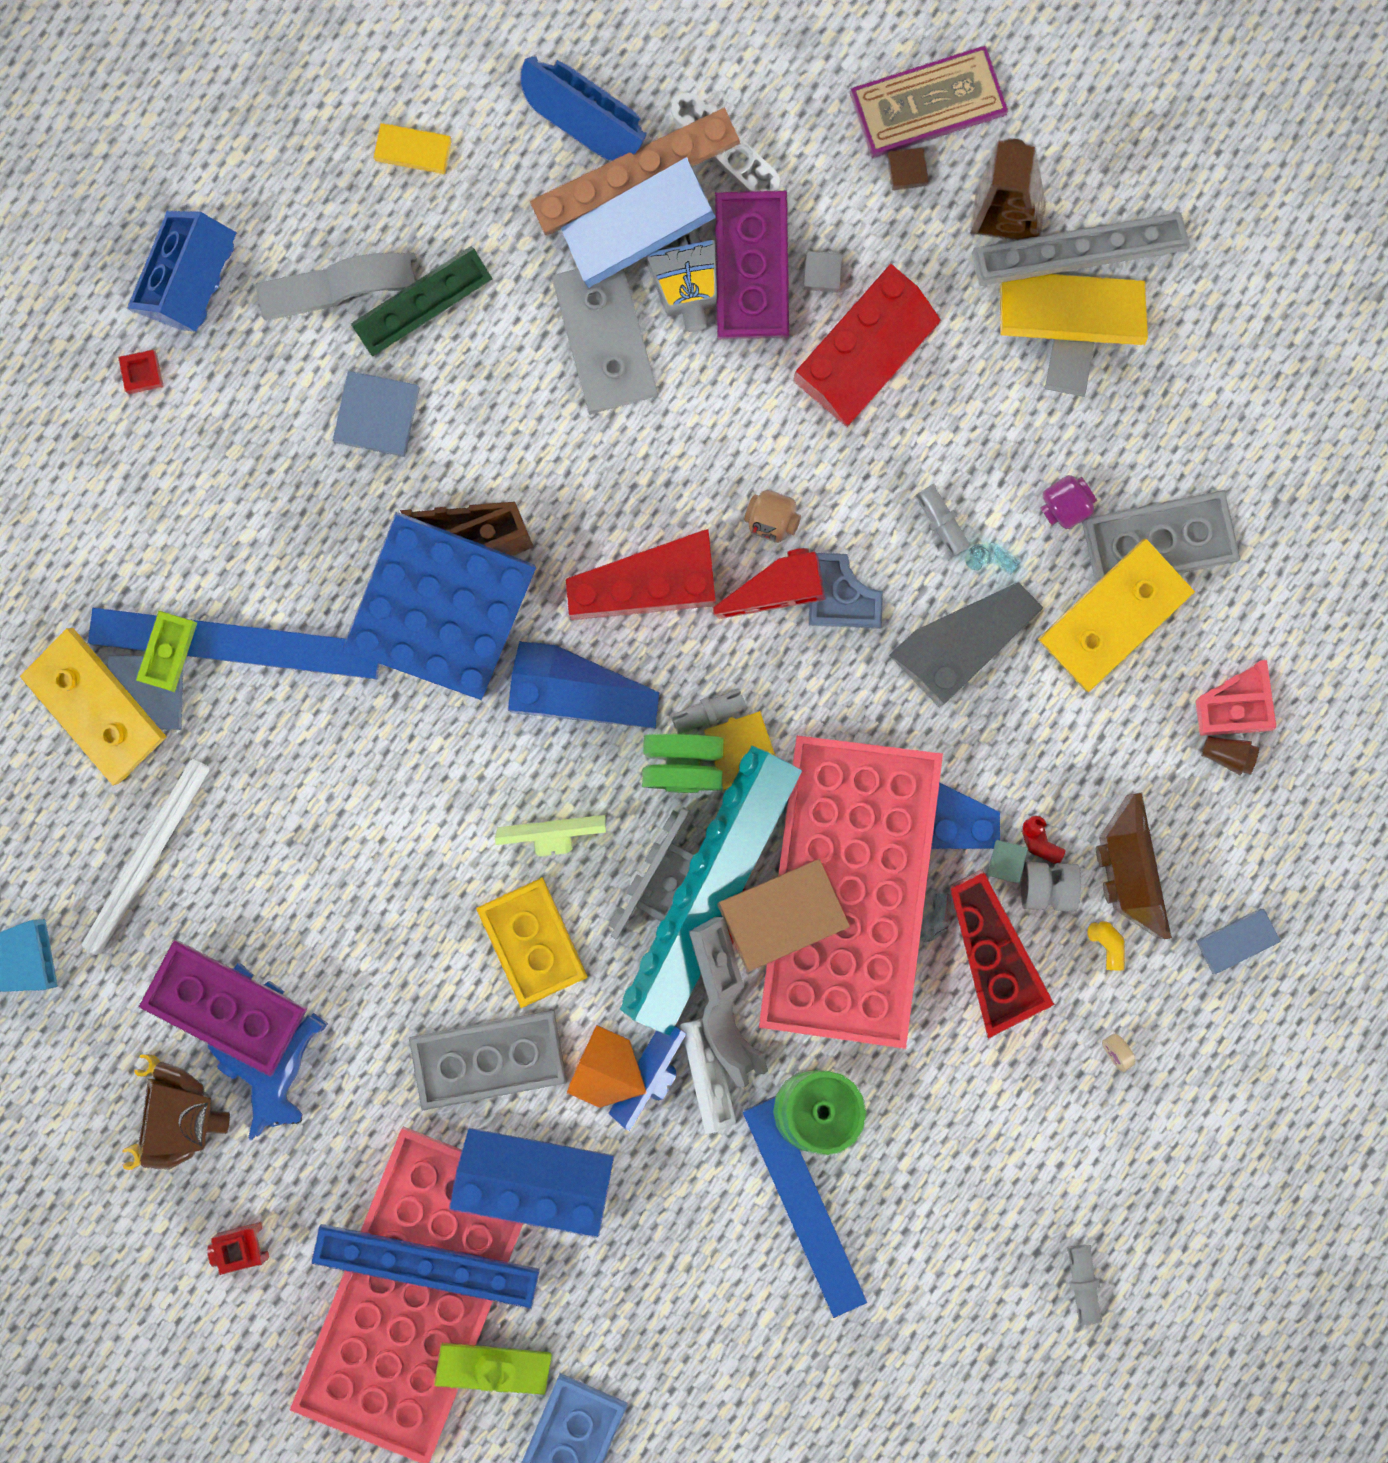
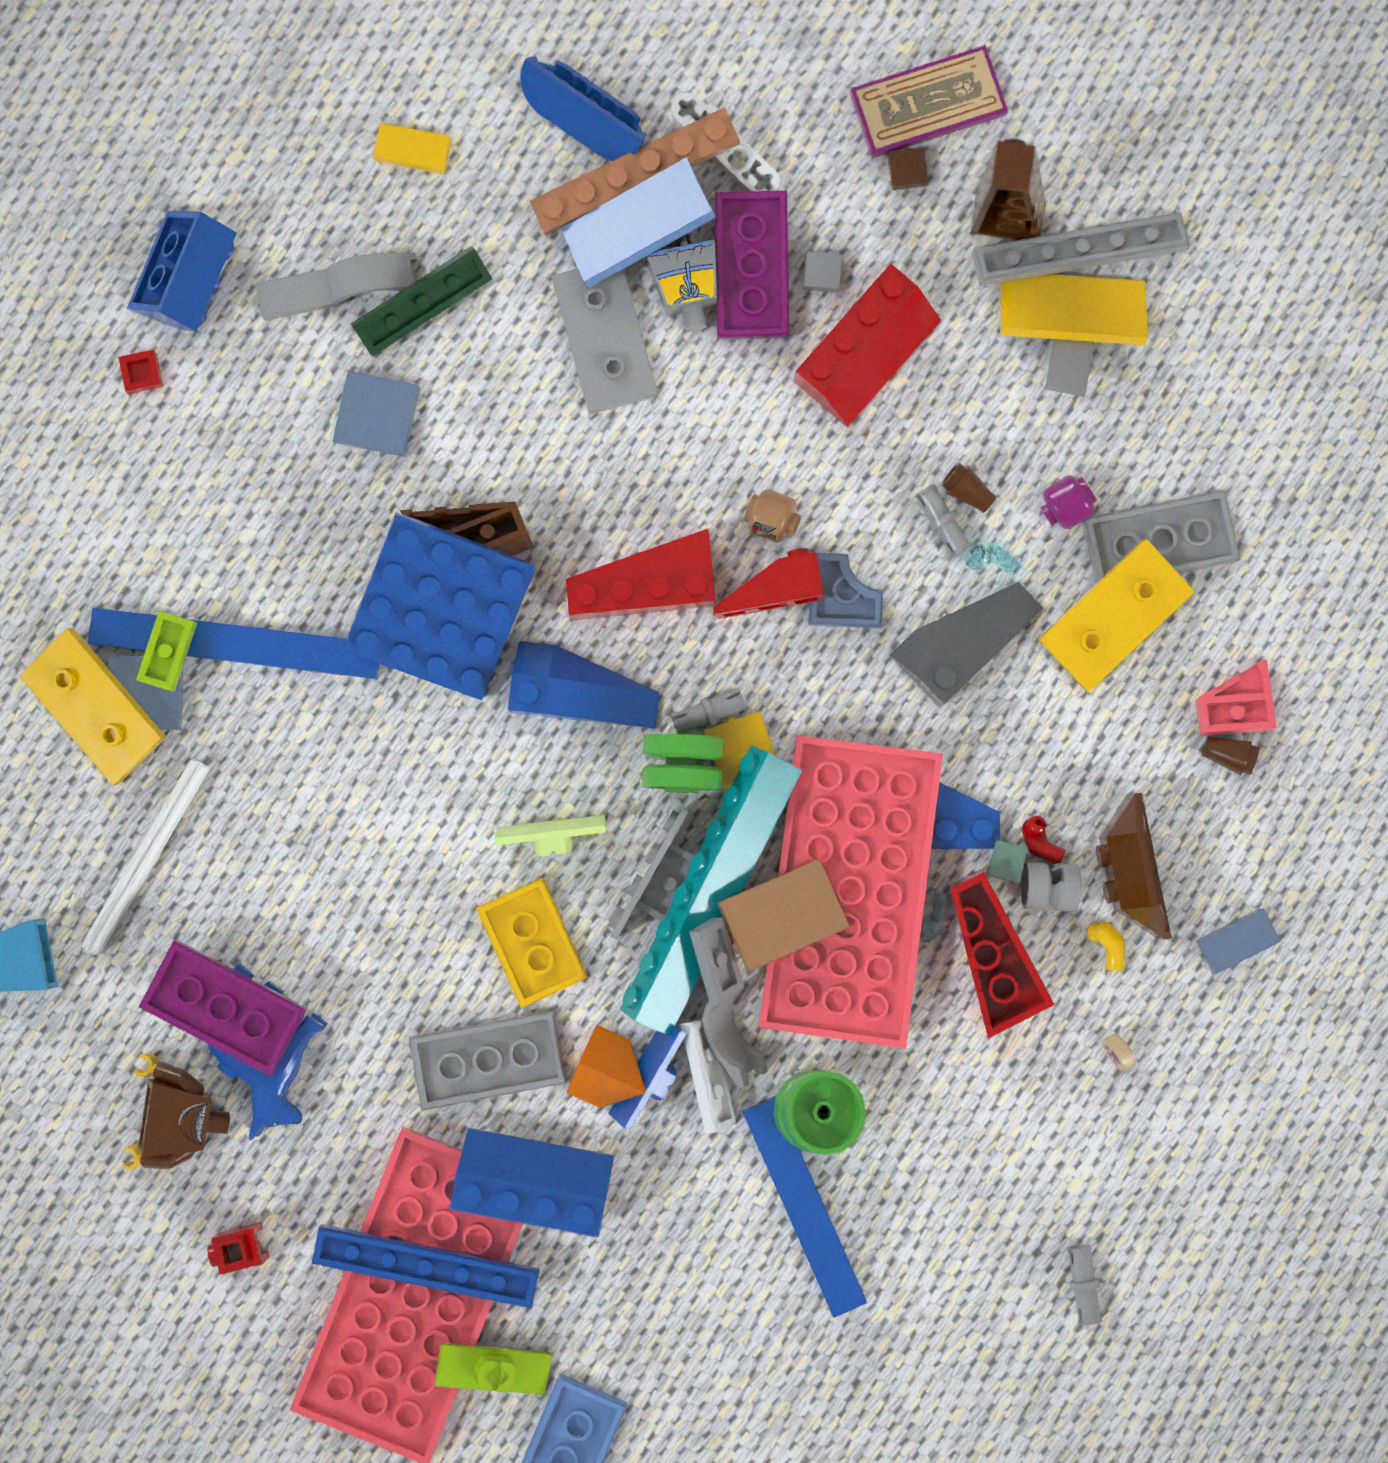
(967, 487): none -> reddish brown cone

